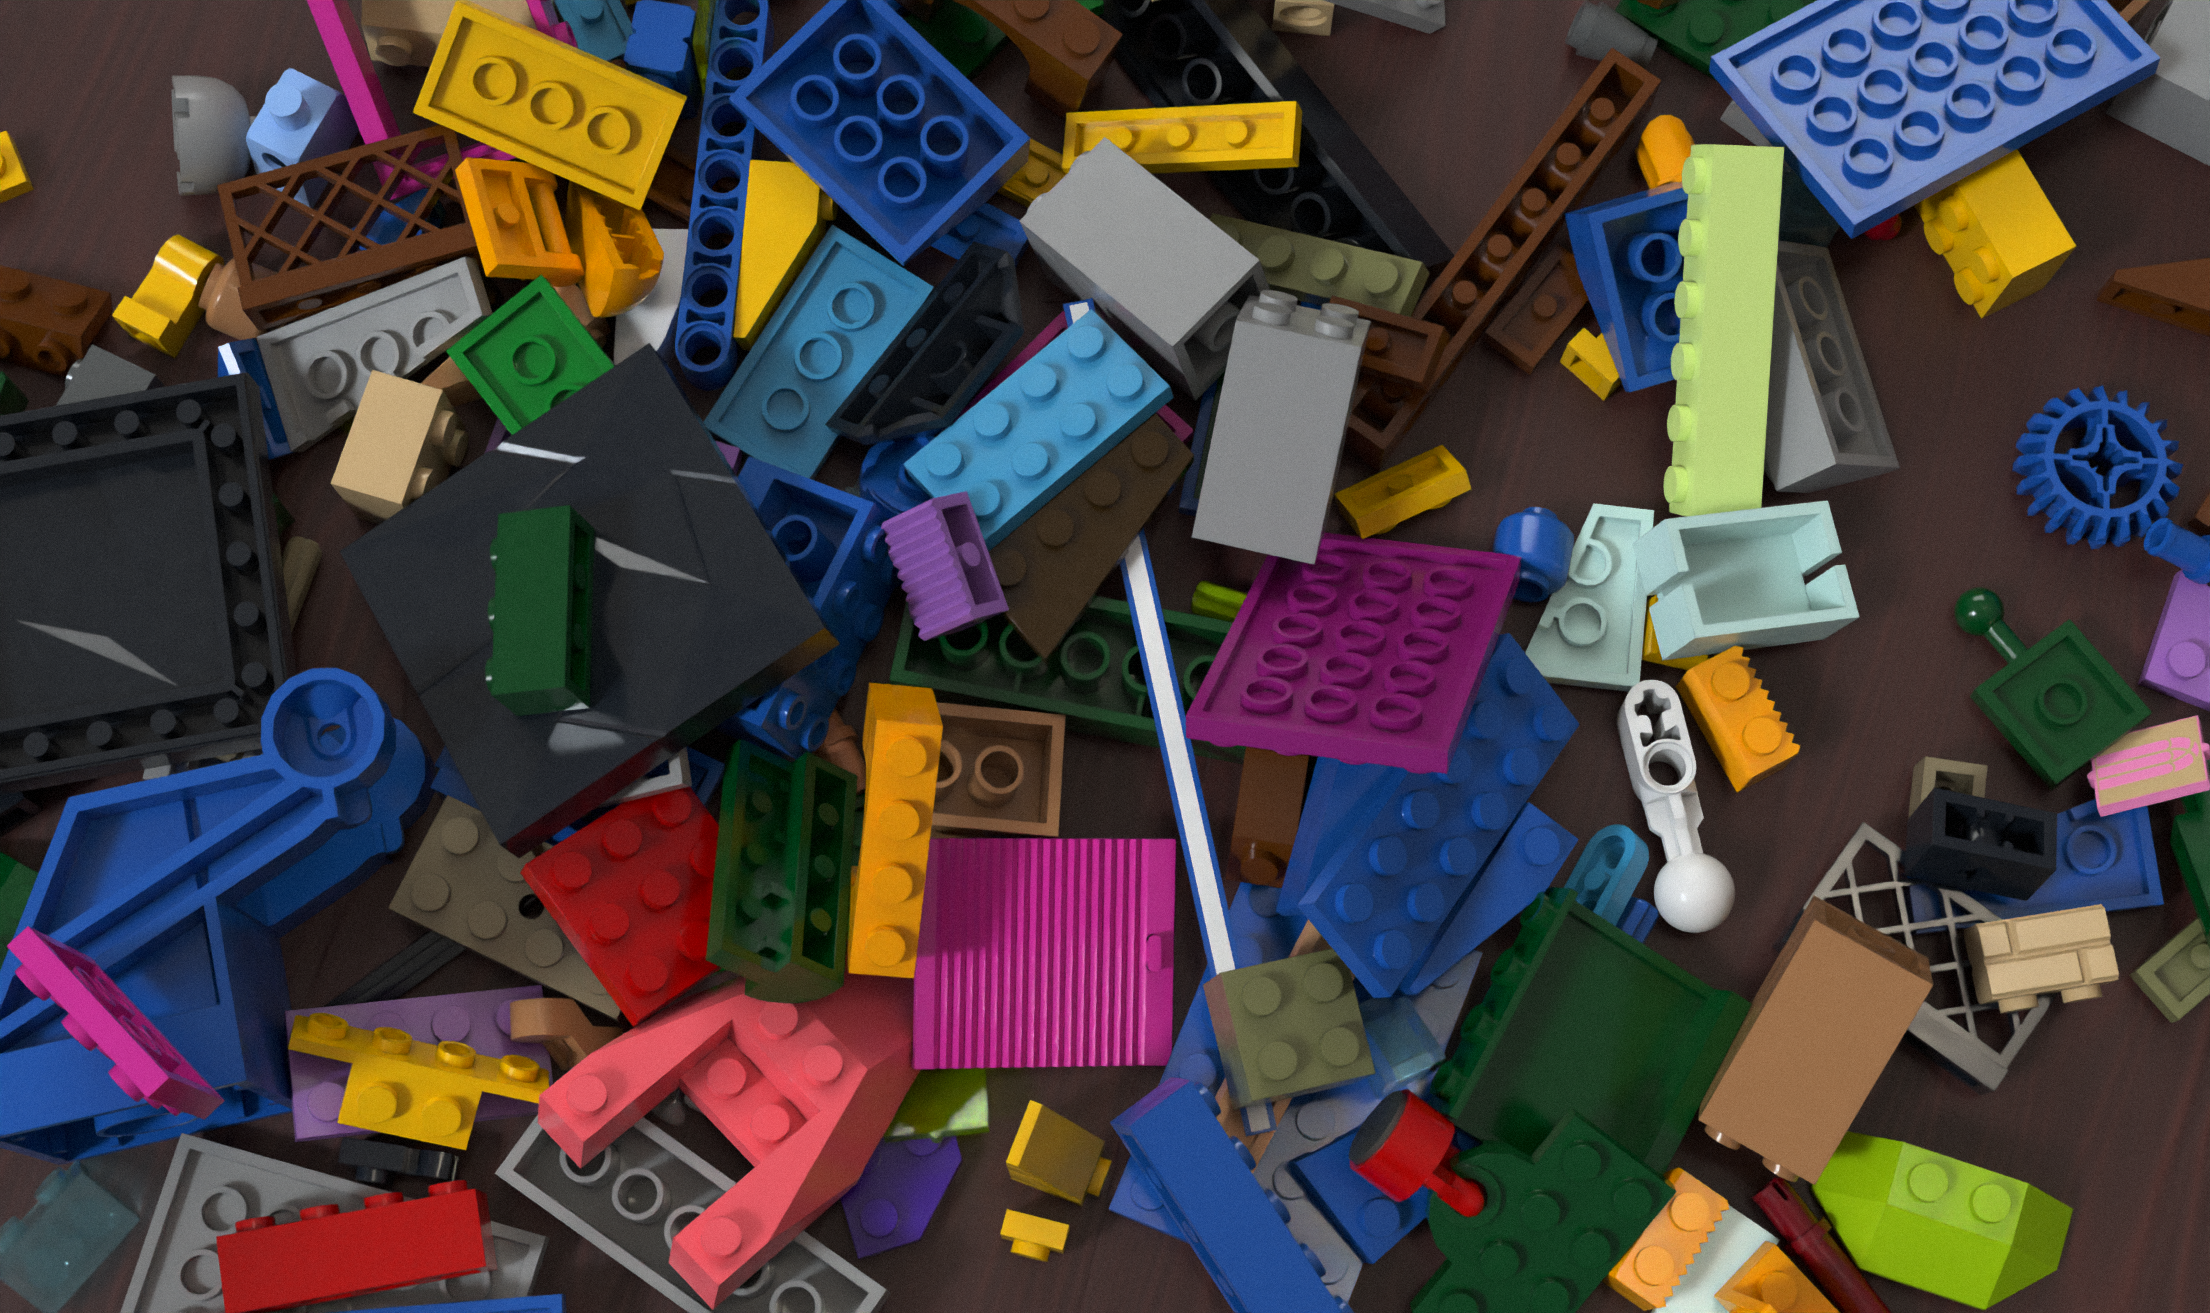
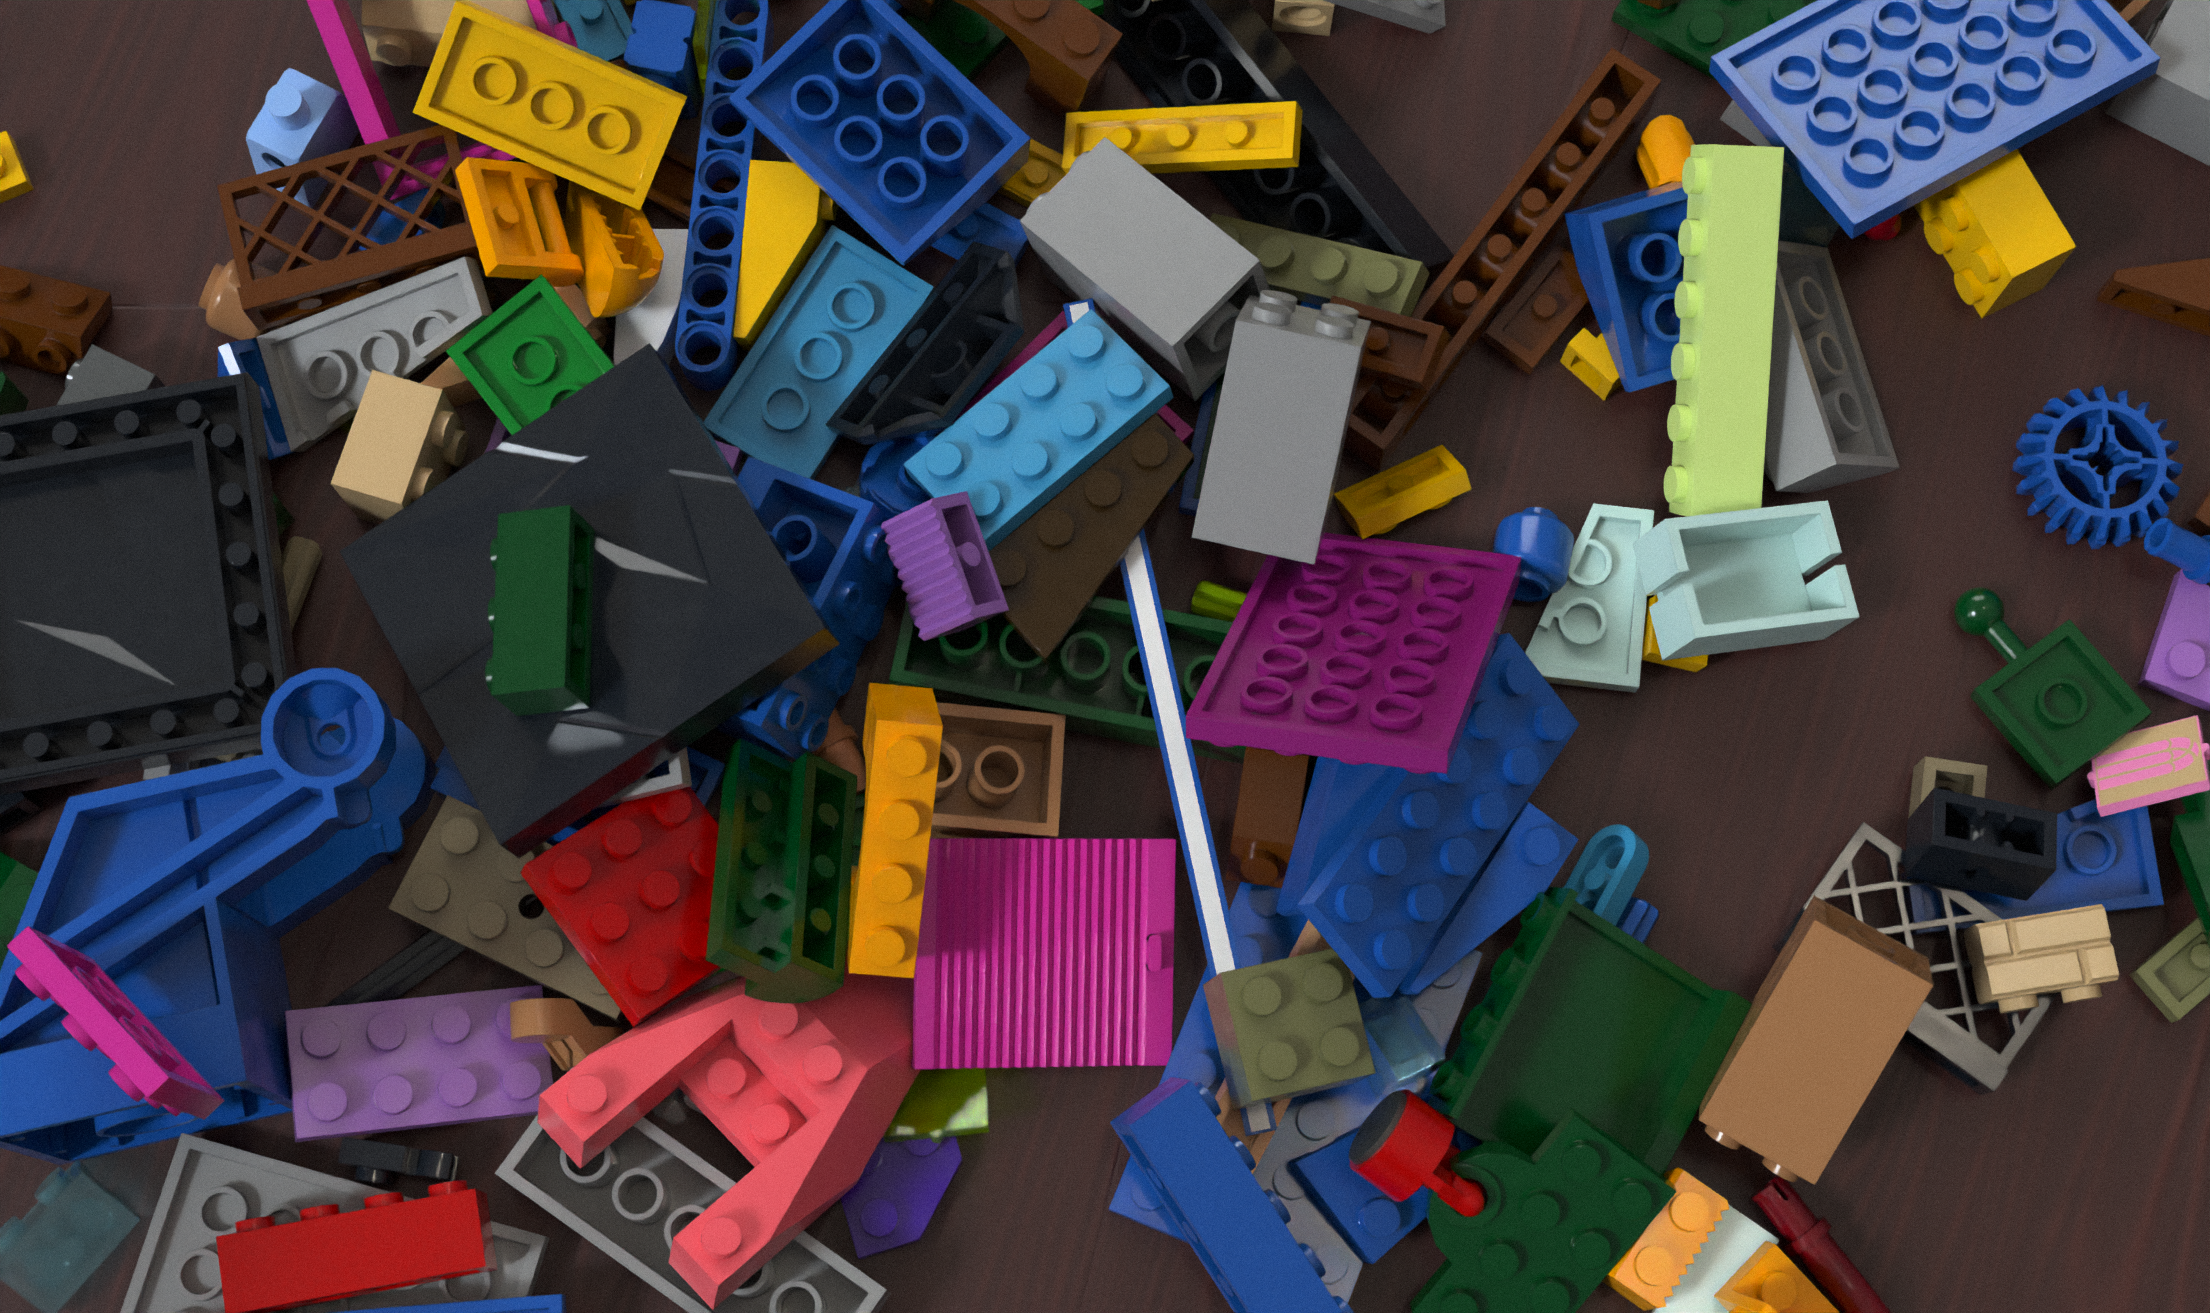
(169, 297): yellow leg -> none
(209, 133): light grey cylinder -> none
(412, 1084): yellow bracket -> none
(1033, 1235): yellow plate -> none
(1057, 1156): yellow slope -> none
(1601, 28): dark grey cone -> none
(1692, 887): white beam -> none
(1737, 718): light orange brick -> none
(1939, 1220): lime wedge -> none

